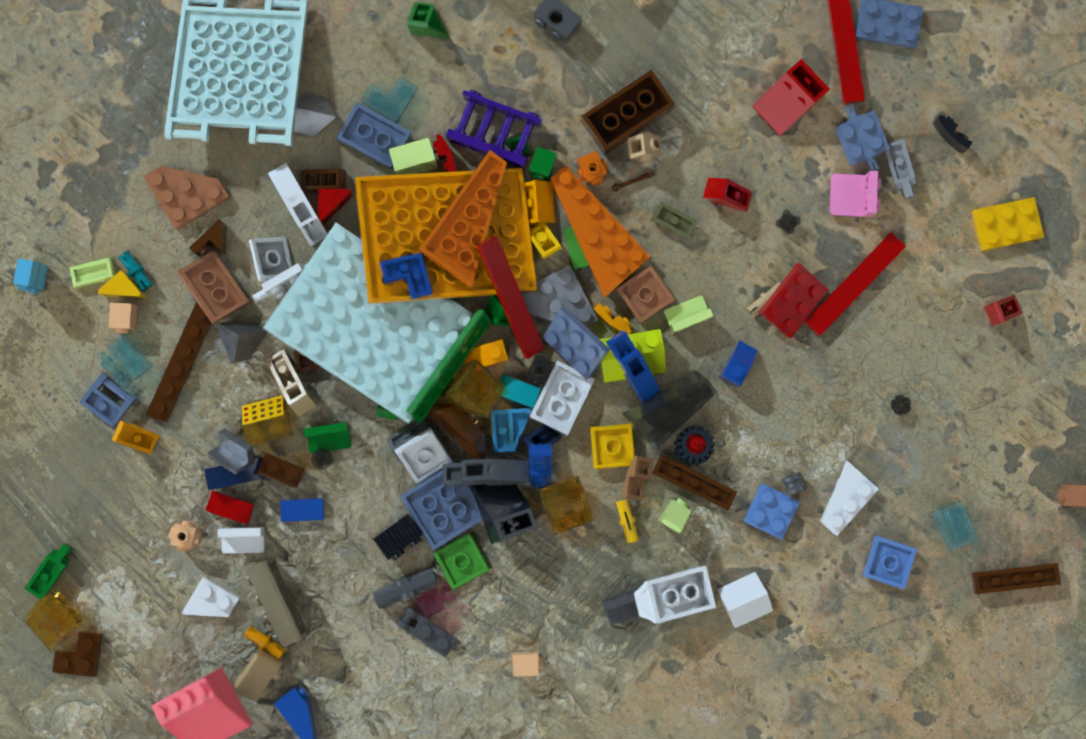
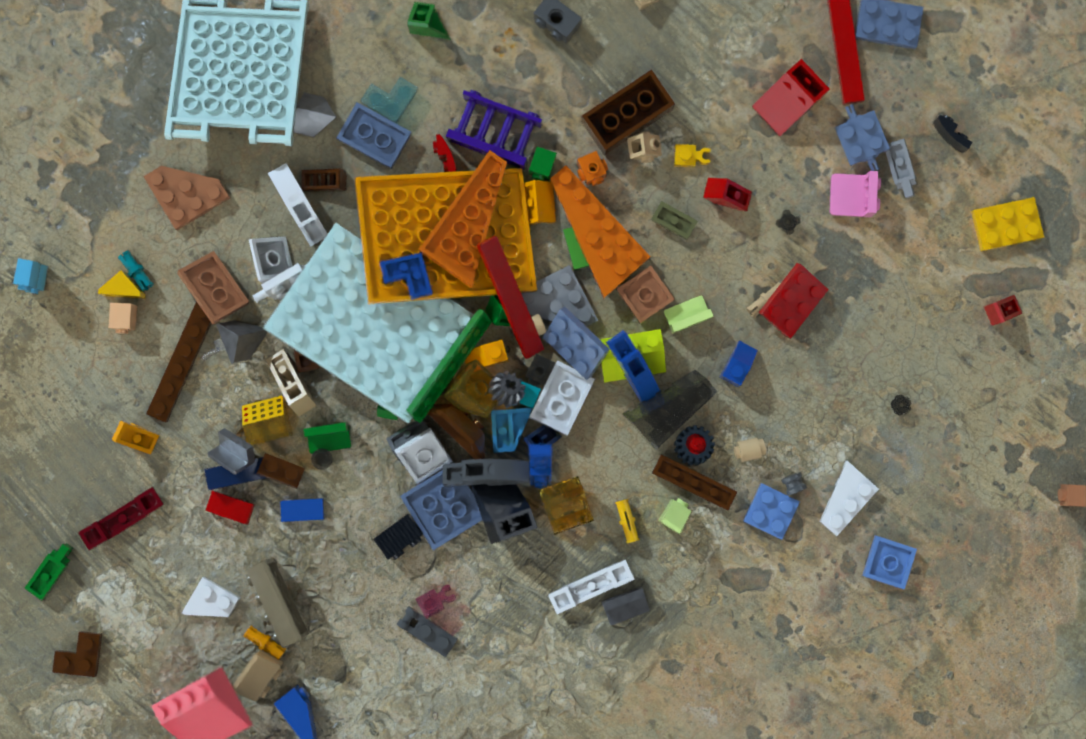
(53, 619): clear yellow slope -> none
(92, 272): yellowish green tile -> none
(103, 405): sand blue plate -> none
(121, 519): none -> dark red slope
(129, 357): clear light blue plate -> none
(192, 533): light nougat brick -> none
(214, 235): reddish brown slope -> none
(242, 539): white panel -> none
(331, 201): red slope -> none
(405, 588): dark grey piece -> none
(413, 157): yellowish green panel -> none
(461, 561): bright green tile -> none
(506, 389): none -> flat silver gear
(513, 142): green tile -> none
(527, 663): light nougat brick -> none
(539, 325): none -> tan tile
(544, 240): yellow slope -> none
(591, 586): none -> white slope
(612, 446): yellow plate -> none
(616, 187): reddish brown hinge -> none
(617, 324): light orange slope -> none
(636, 477): medium nougat slope -> none
(675, 595): white slope -> none
(687, 155): none -> yellow plate
(745, 599): white slope -> none
(750, 449): none -> tan brick
(855, 284): red tile -> none
(954, 526): clear light blue plate -> none
(1015, 578): reddish brown plate -> none

